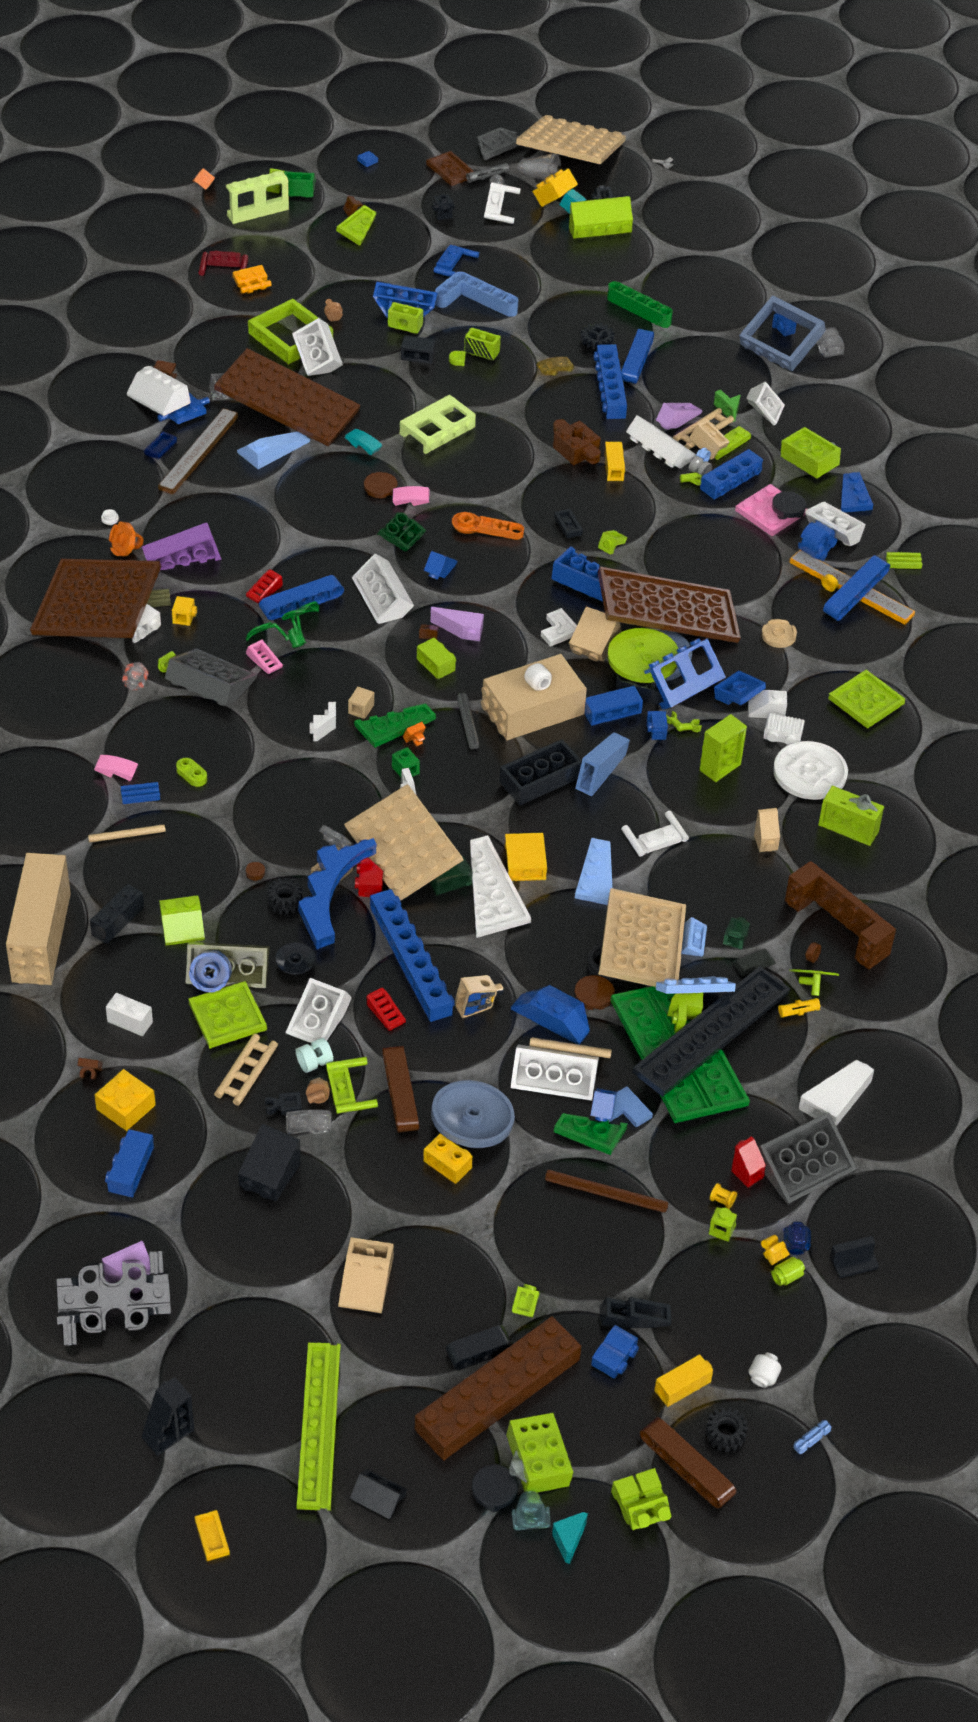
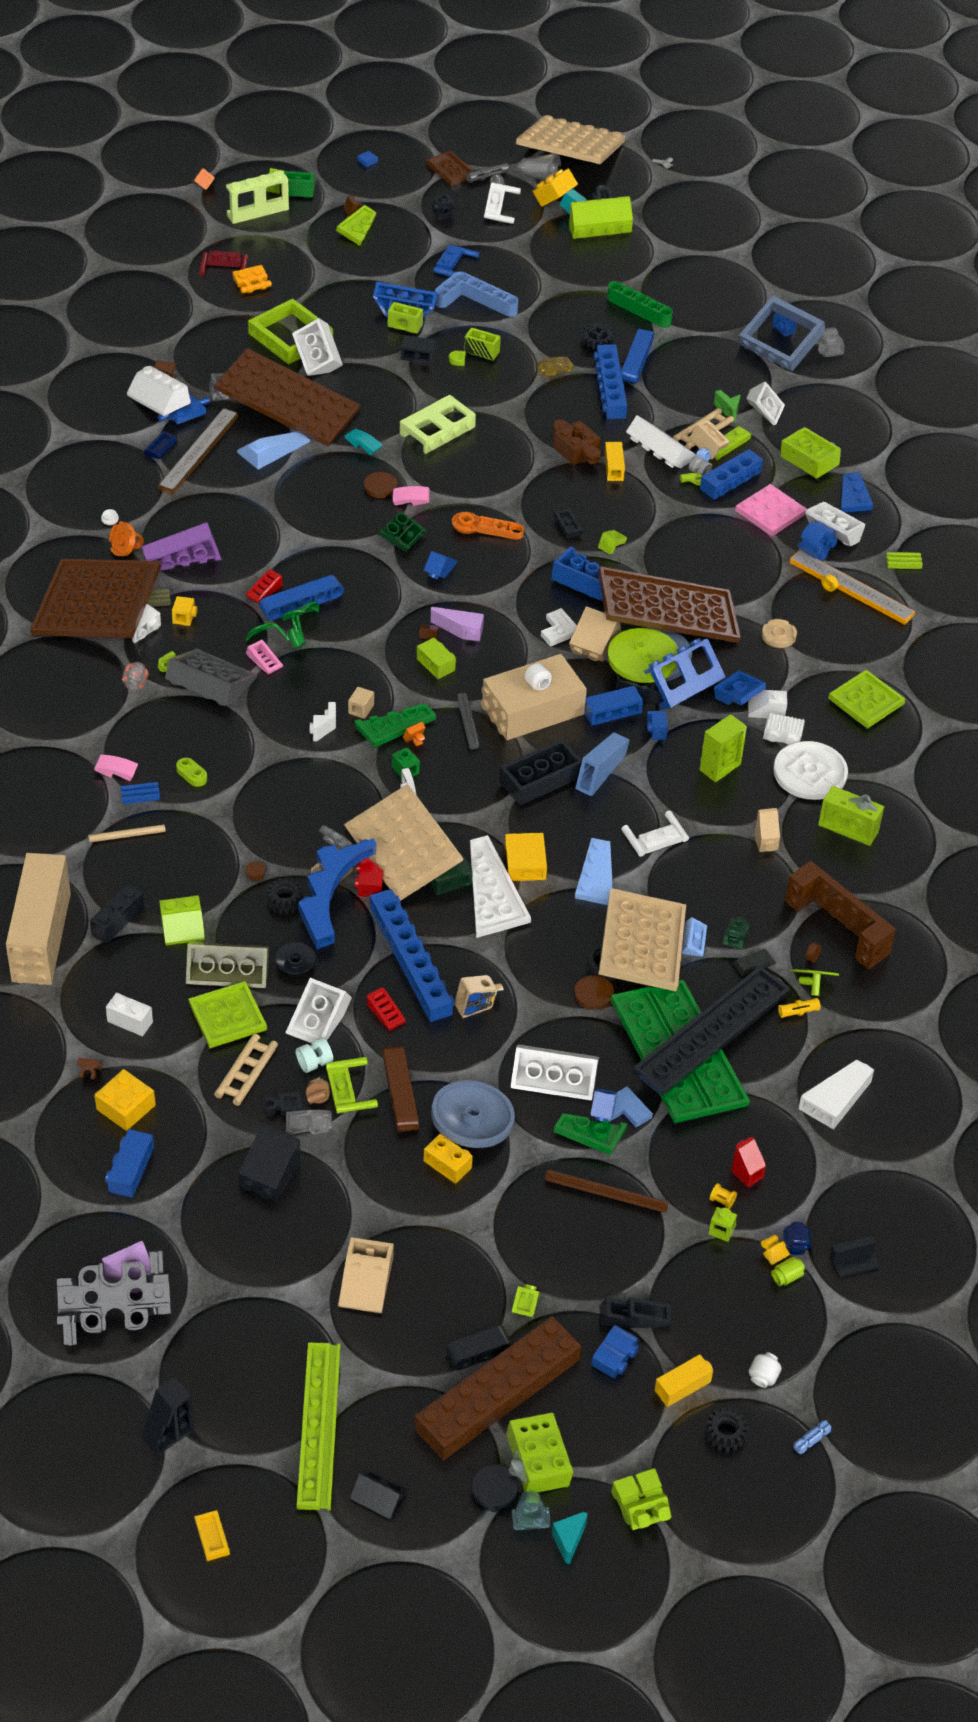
(205, 981): brick -> none
(333, 310): medium nougat piece -> none
(382, 590): white slope -> none
(496, 142): dark grey wing -> none
(555, 1012): blue wedge -> none
(569, 1047): tan bar -> none
(676, 414): lavender slope -> none
(684, 1007): lime brick -> none
(688, 1462): reddish brown beam -> none
(694, 725): lime arm -> none
(695, 985): light blue wing -> none
(788, 505): black tile -> none
(806, 1158): dark grey slope -> none
(856, 588): blue beam -> none

